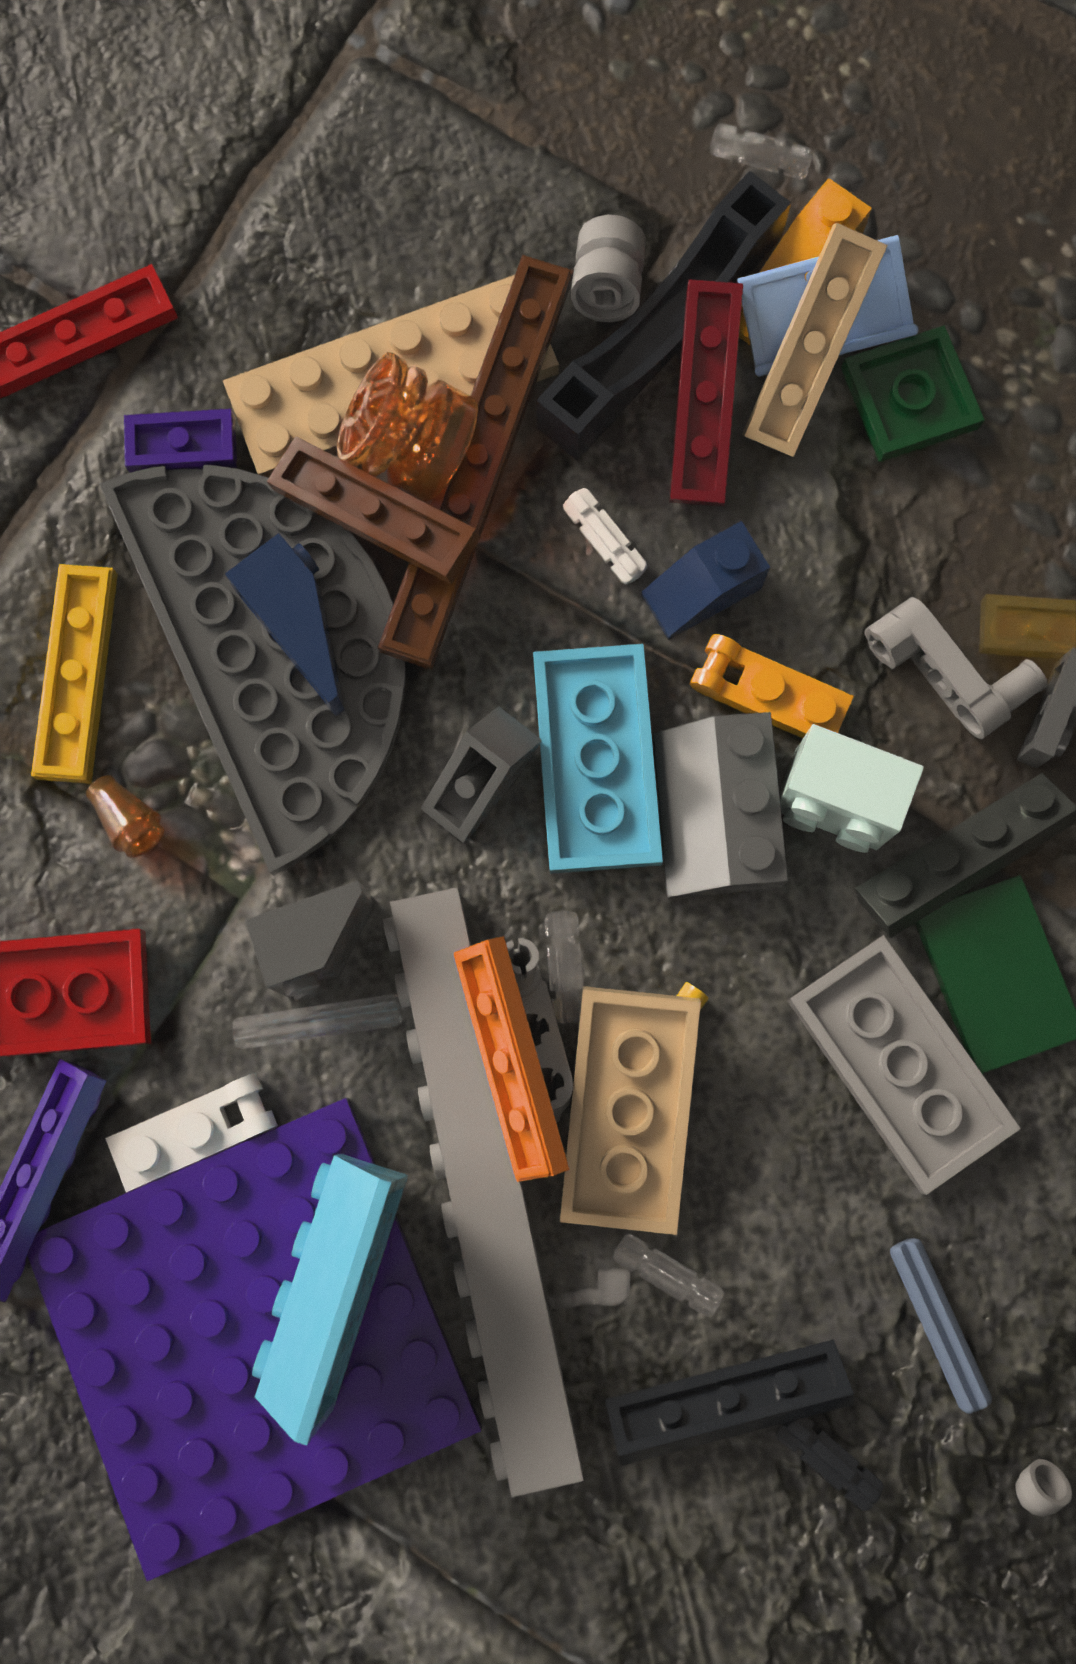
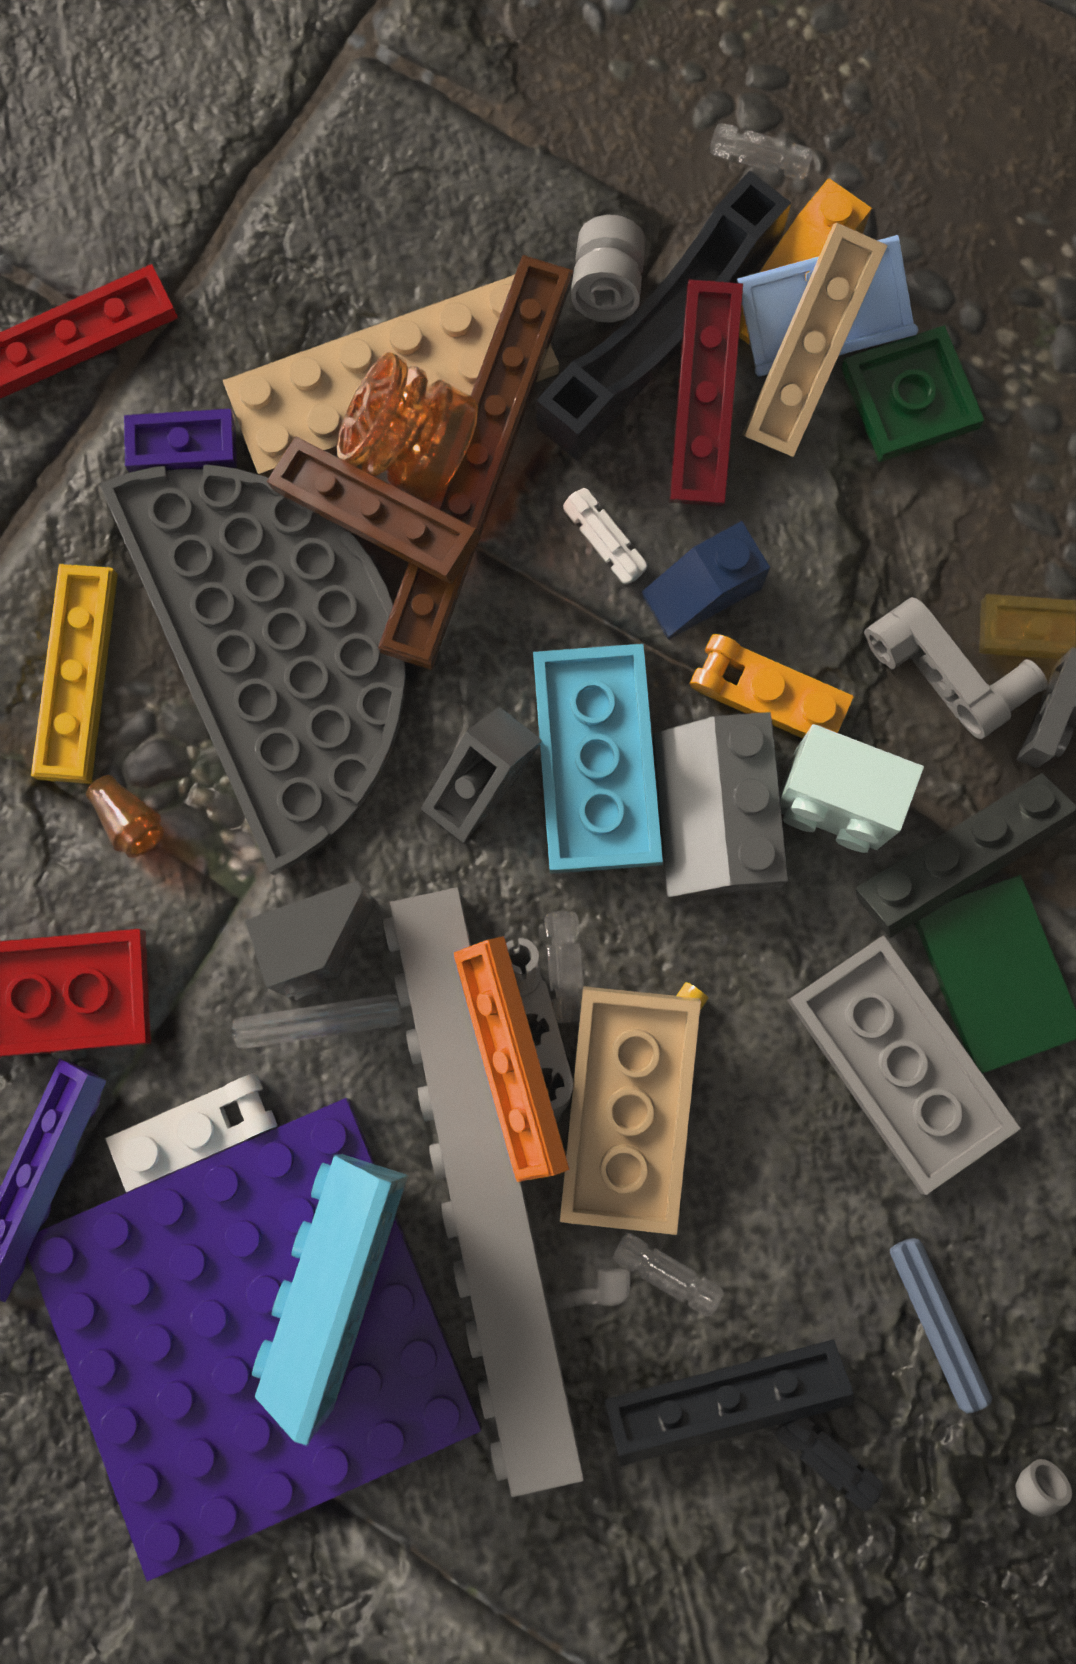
(287, 601): dark blue slope -> none

